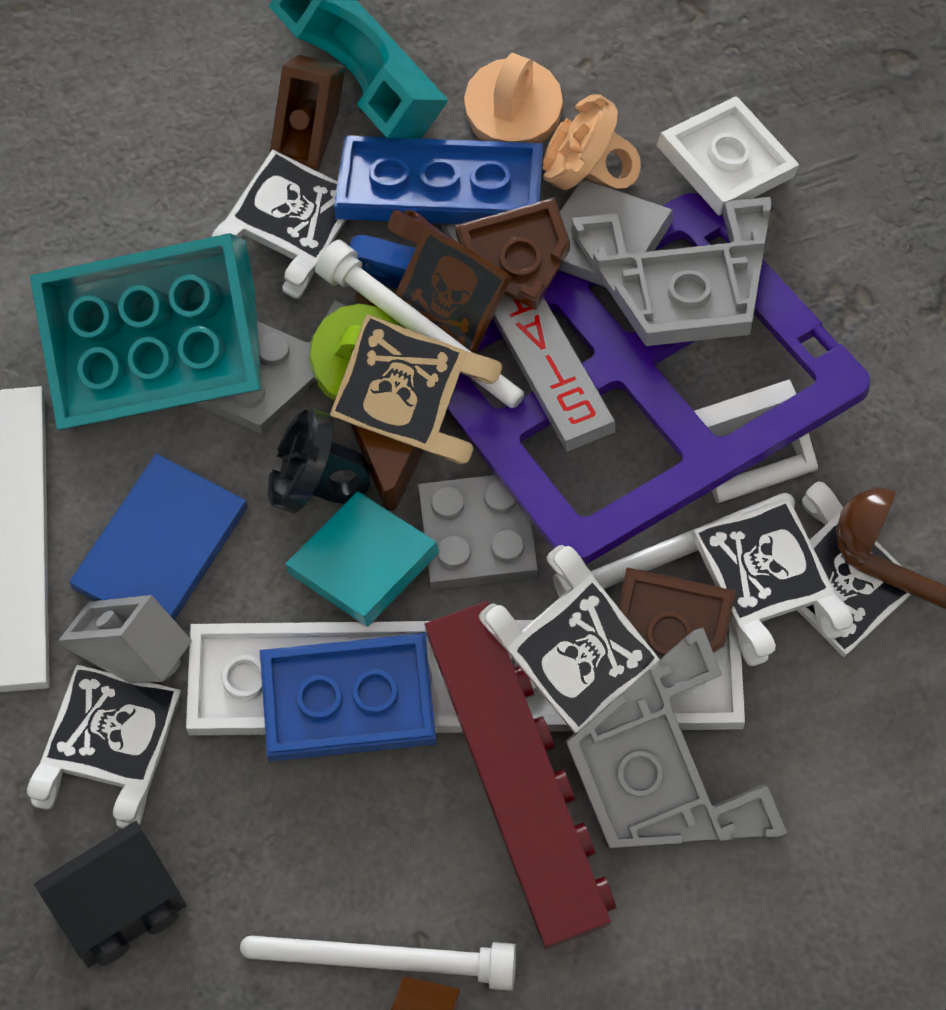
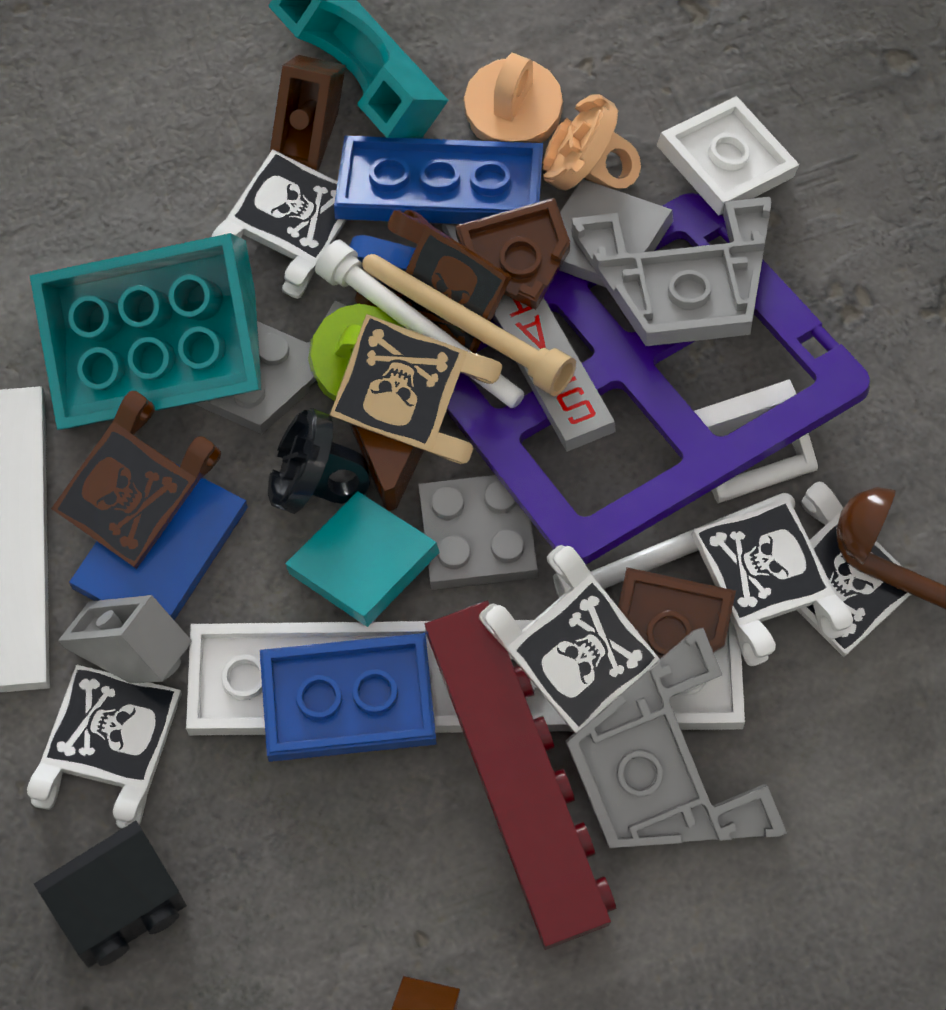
(129, 489): none -> flag
(491, 965): white piece -> none
(548, 368): none -> tan piece

